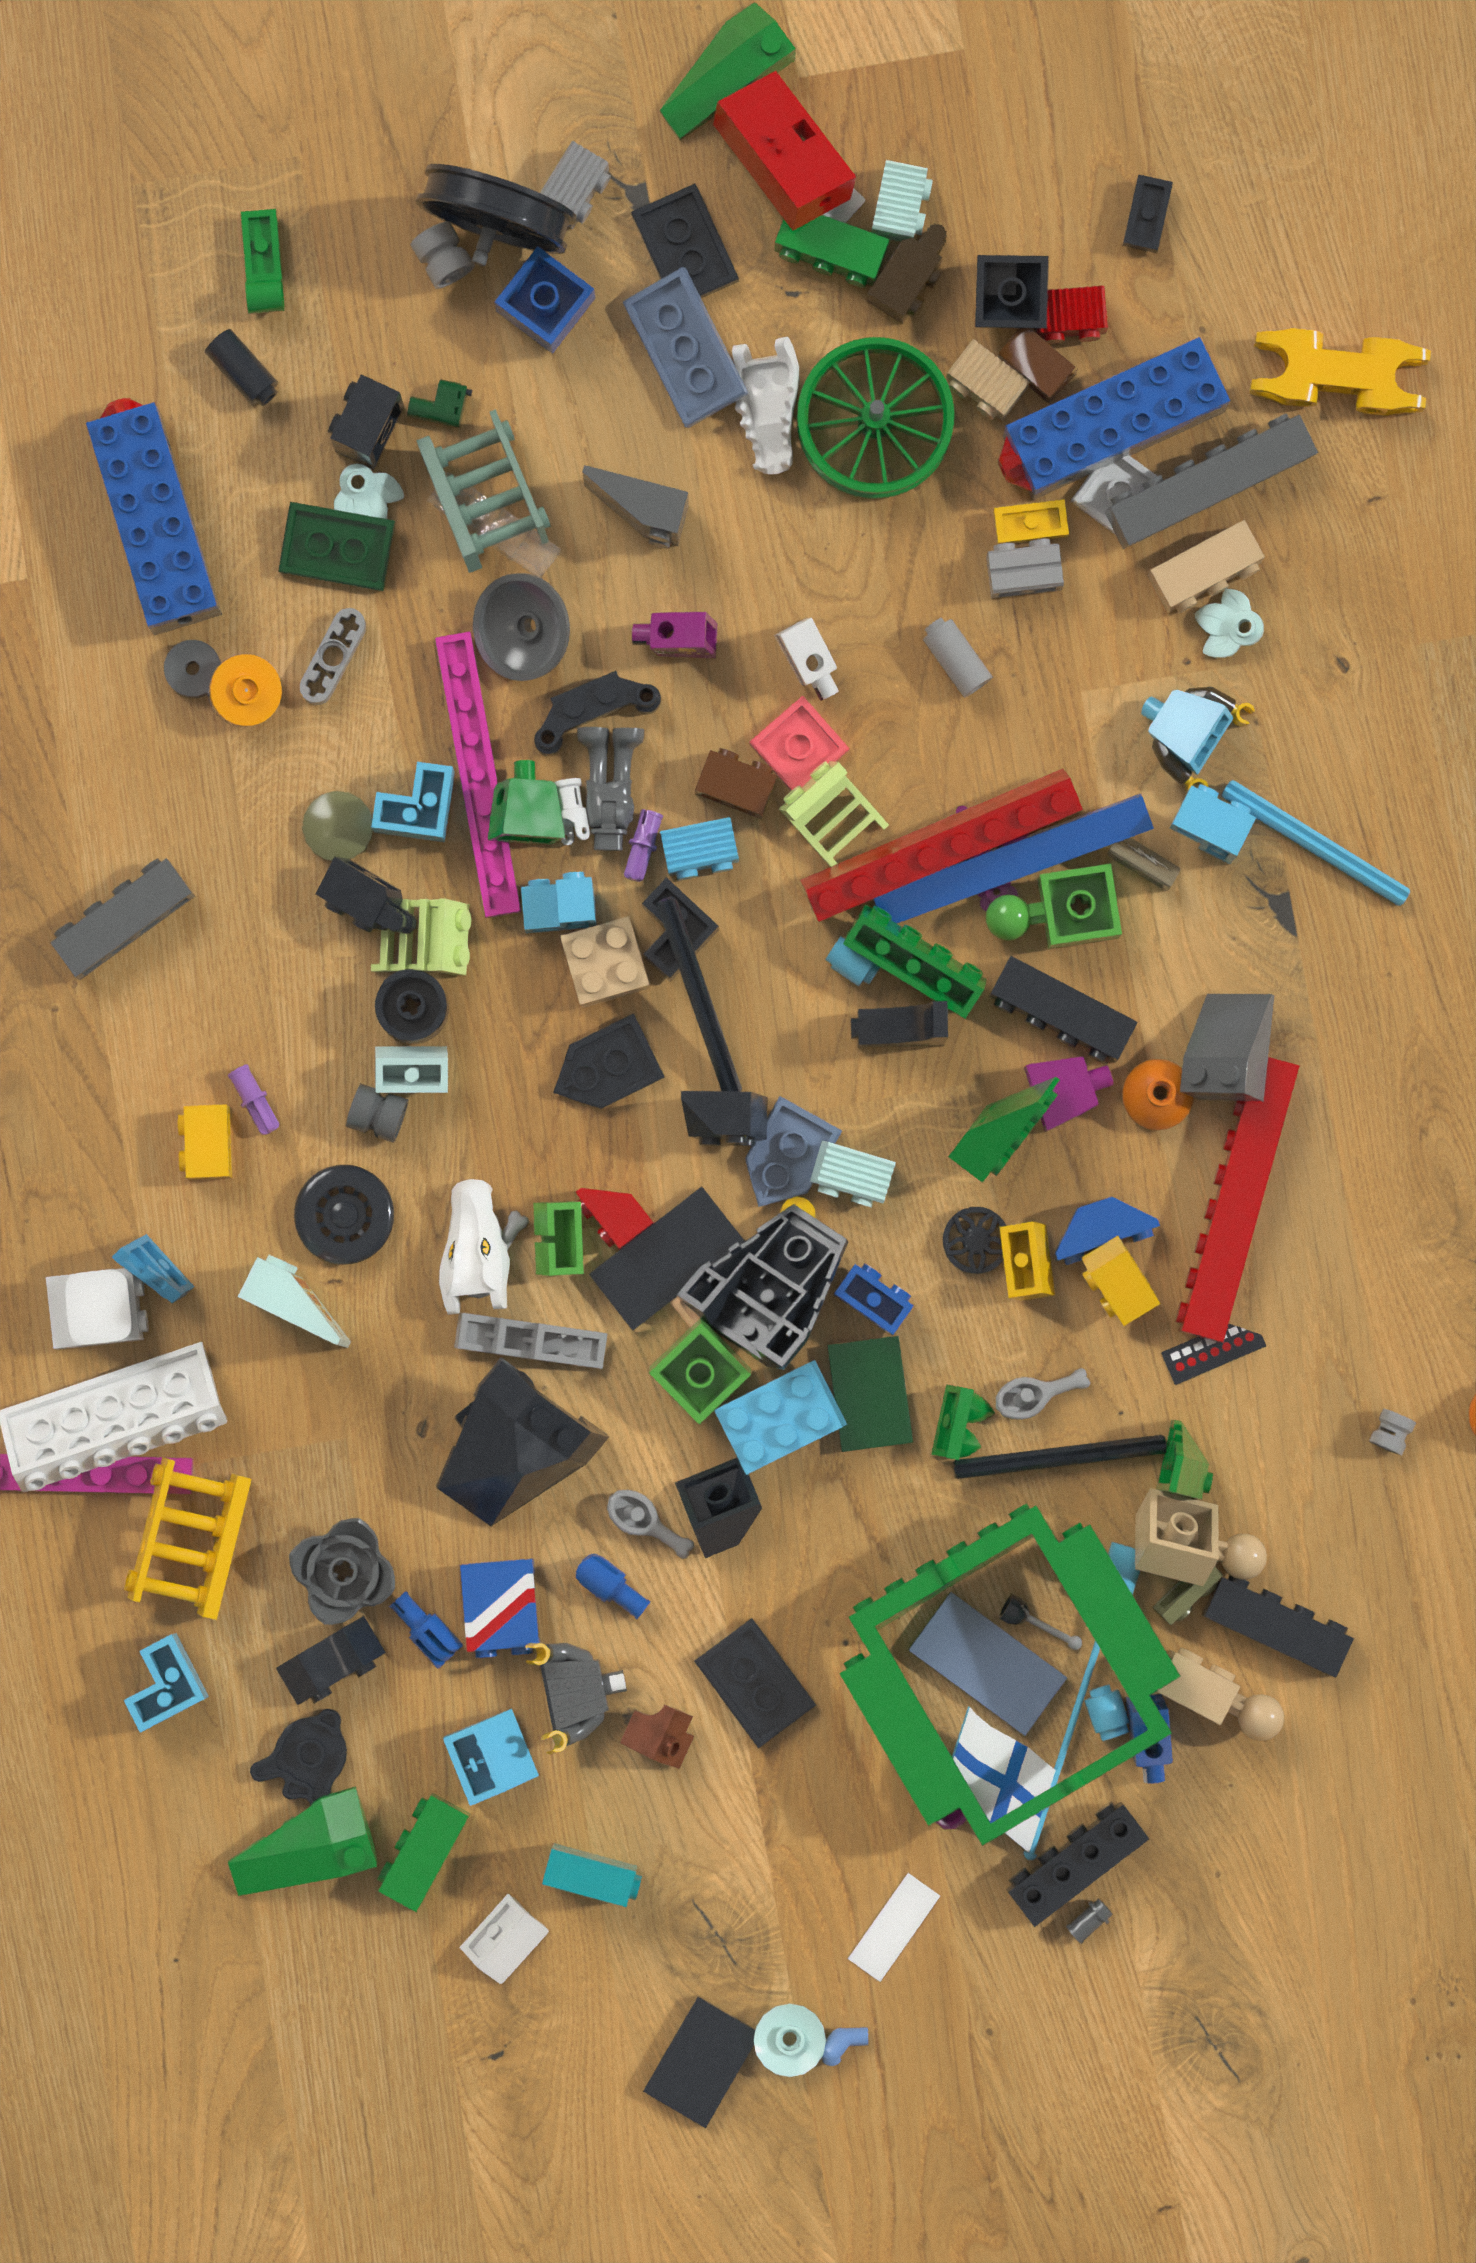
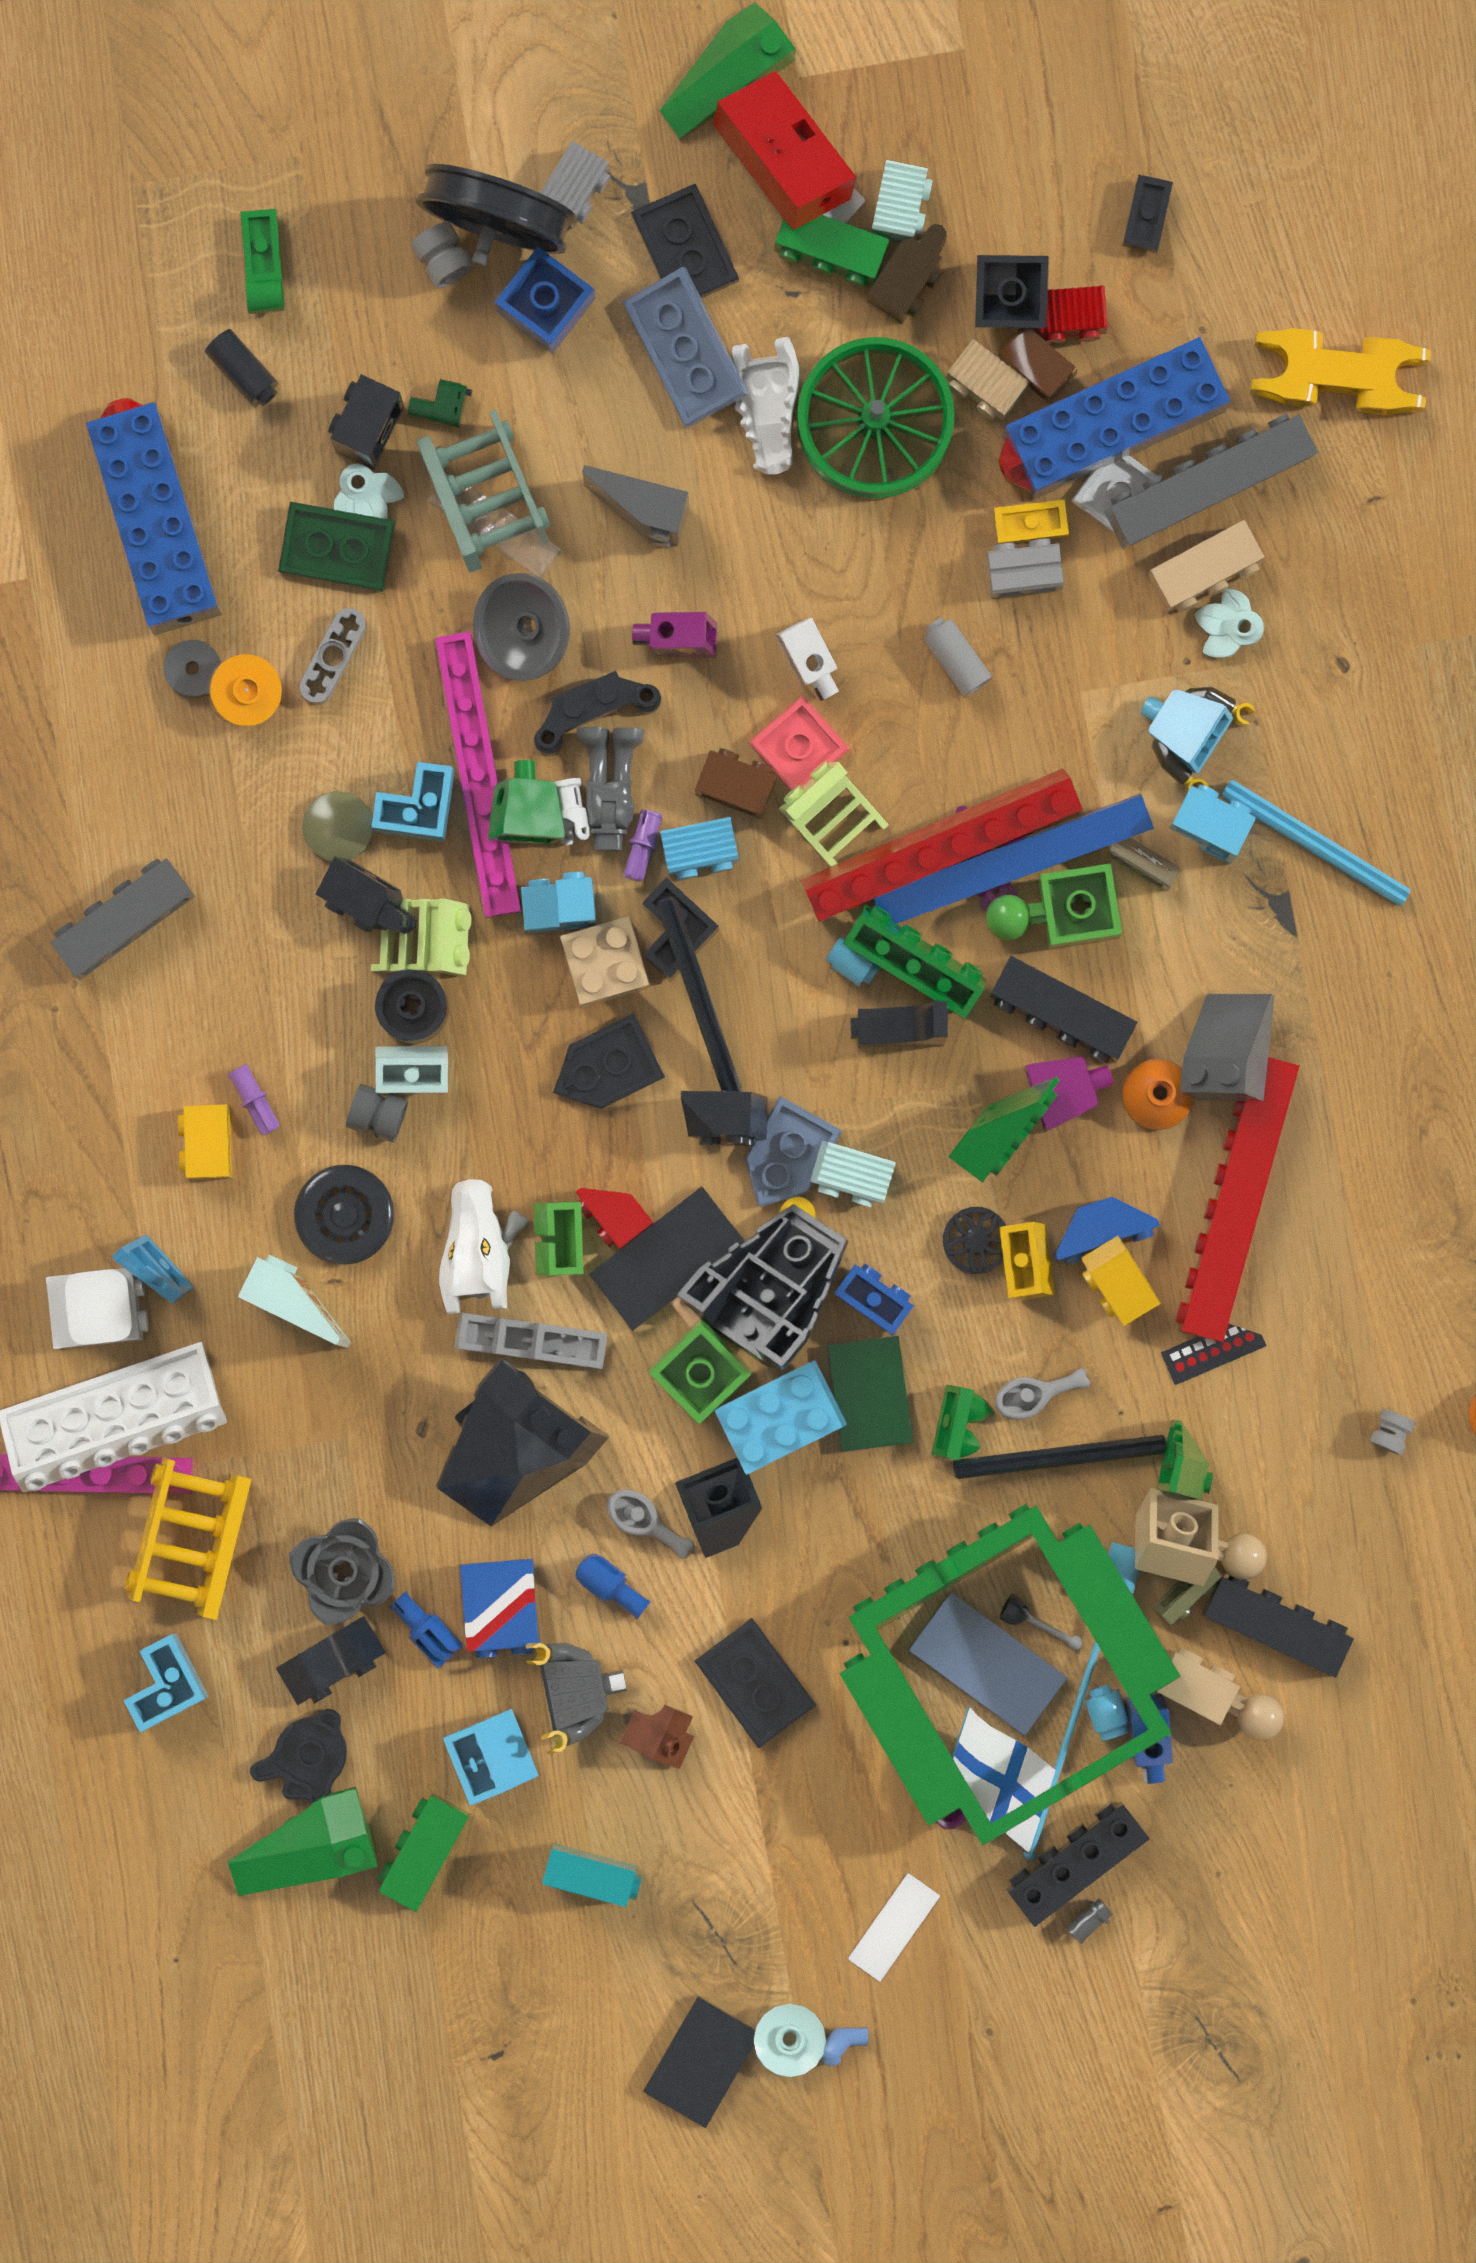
(504, 1939): white panel -> none

